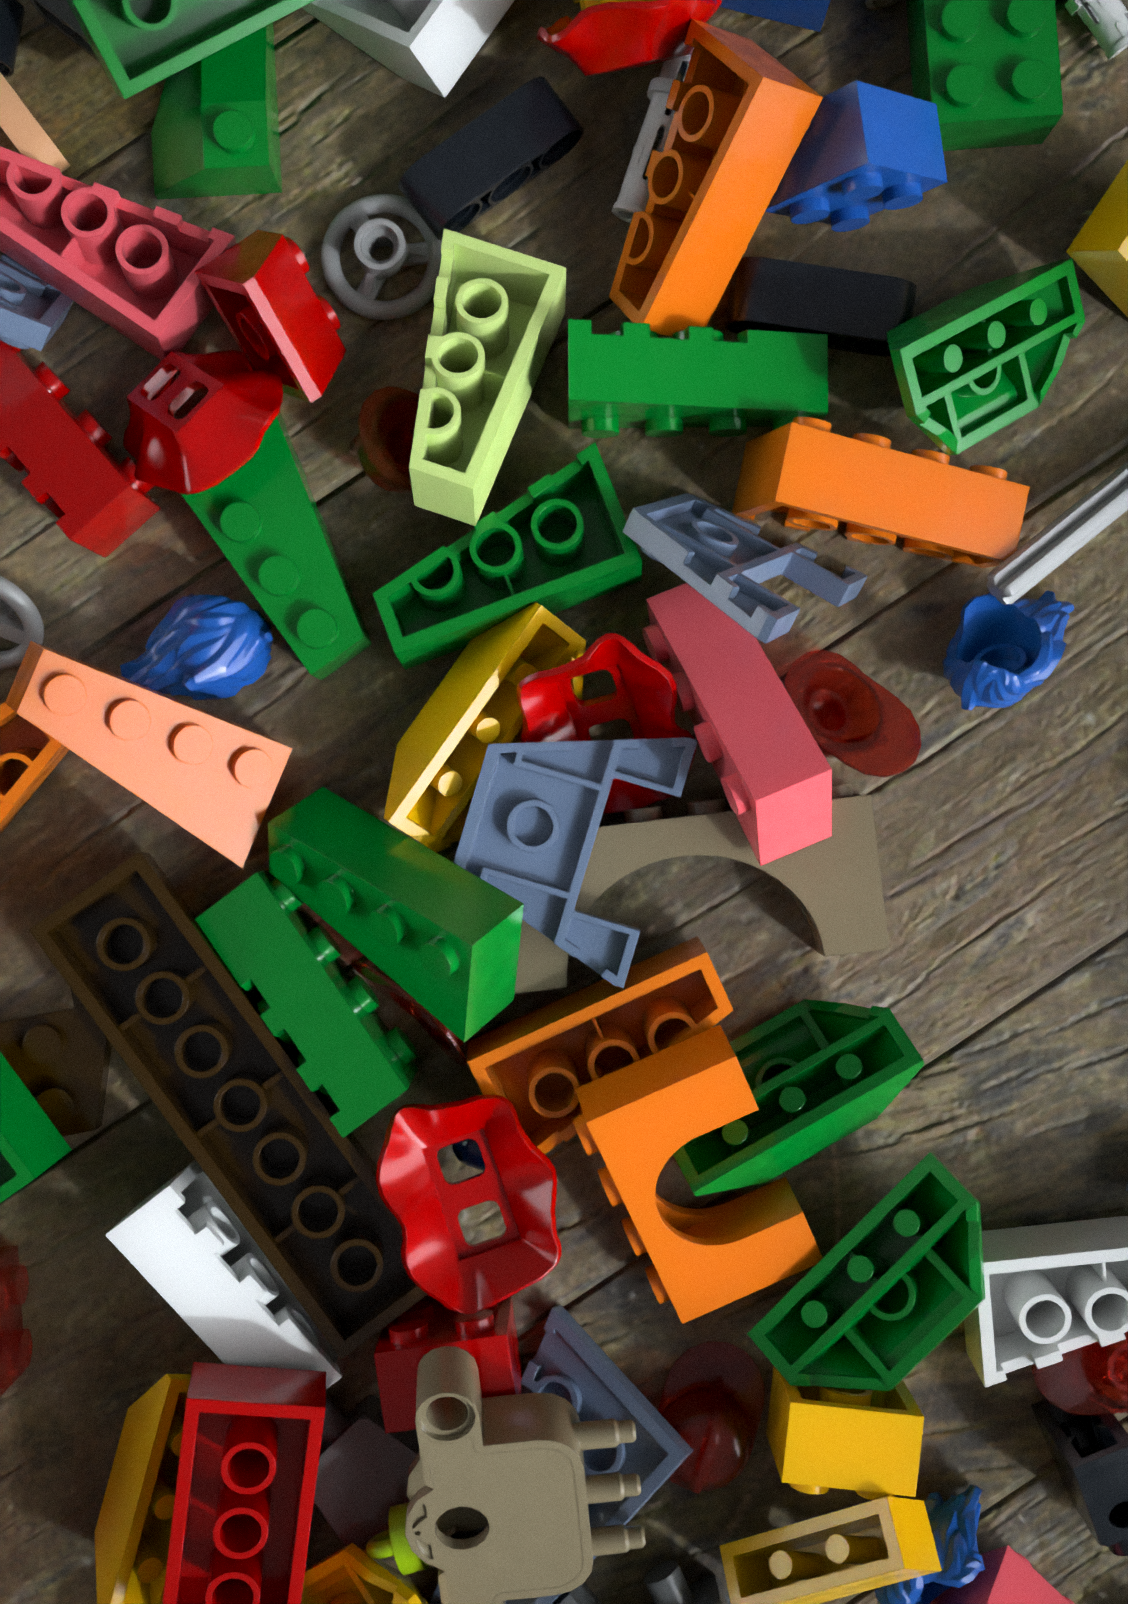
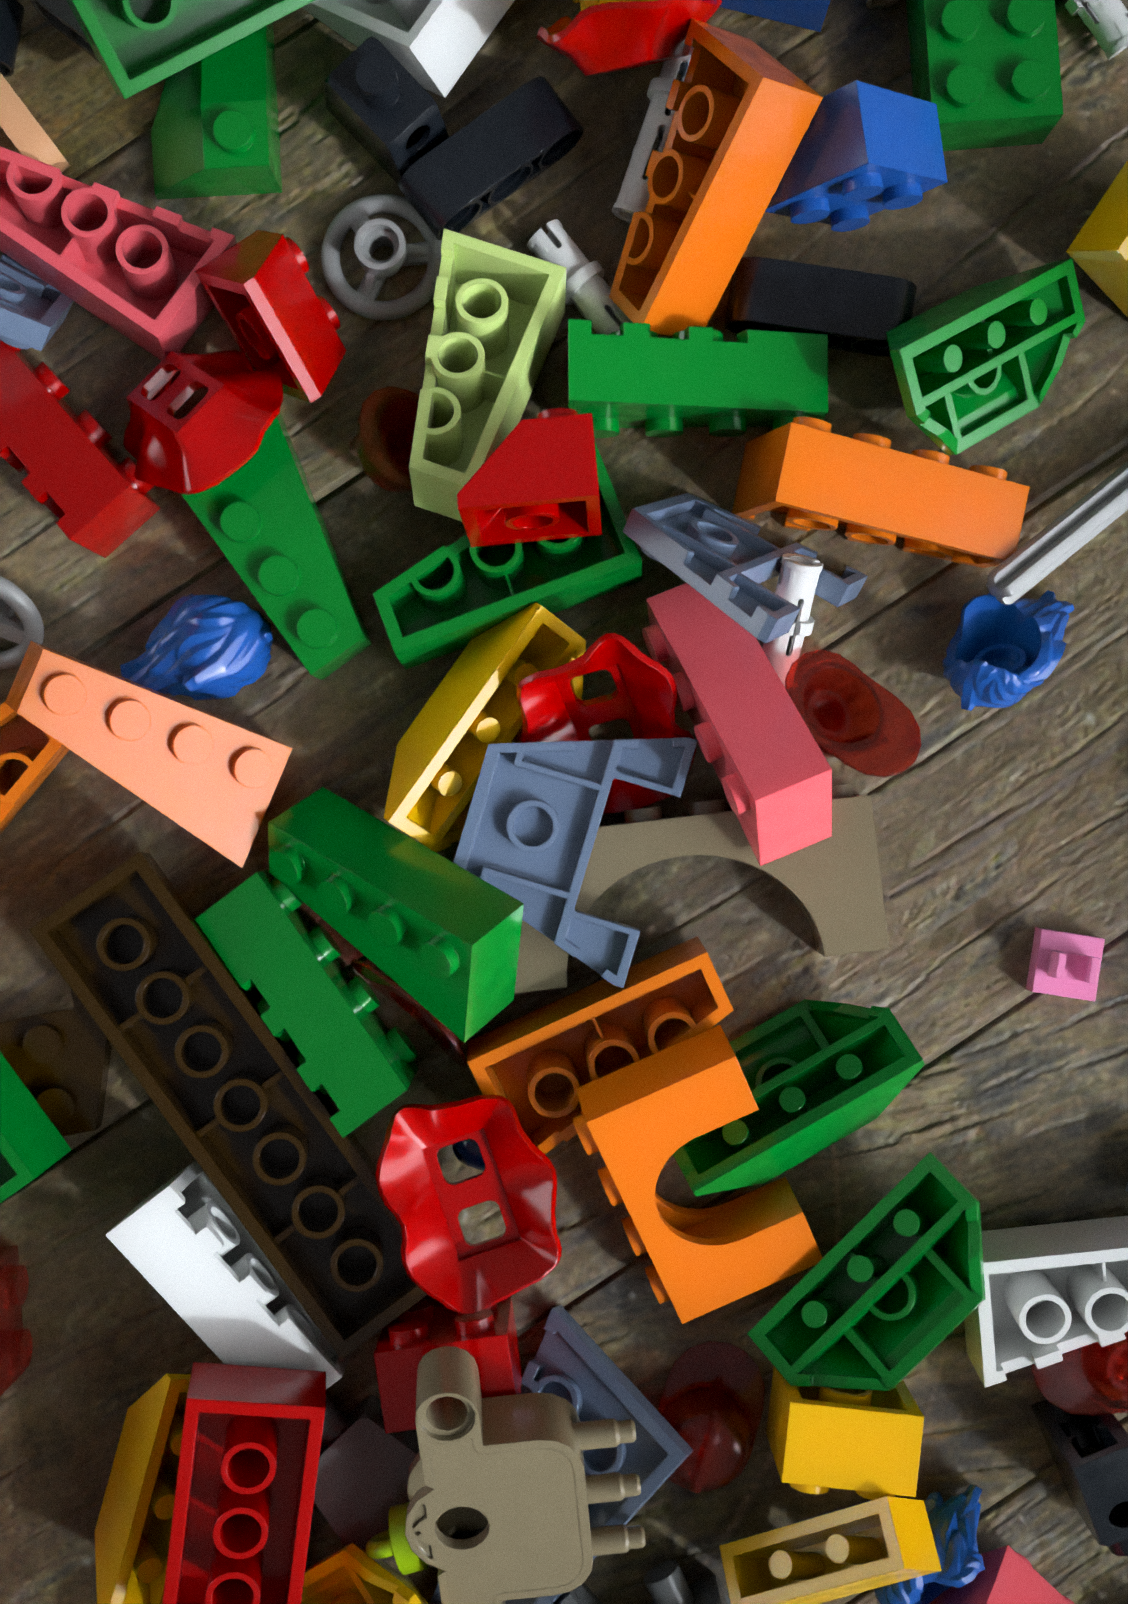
(383, 107): none -> black torso
(536, 484): none -> red slope
(583, 278): none -> white pin
(797, 585): none -> pin
(1065, 964): none -> bright pink tile

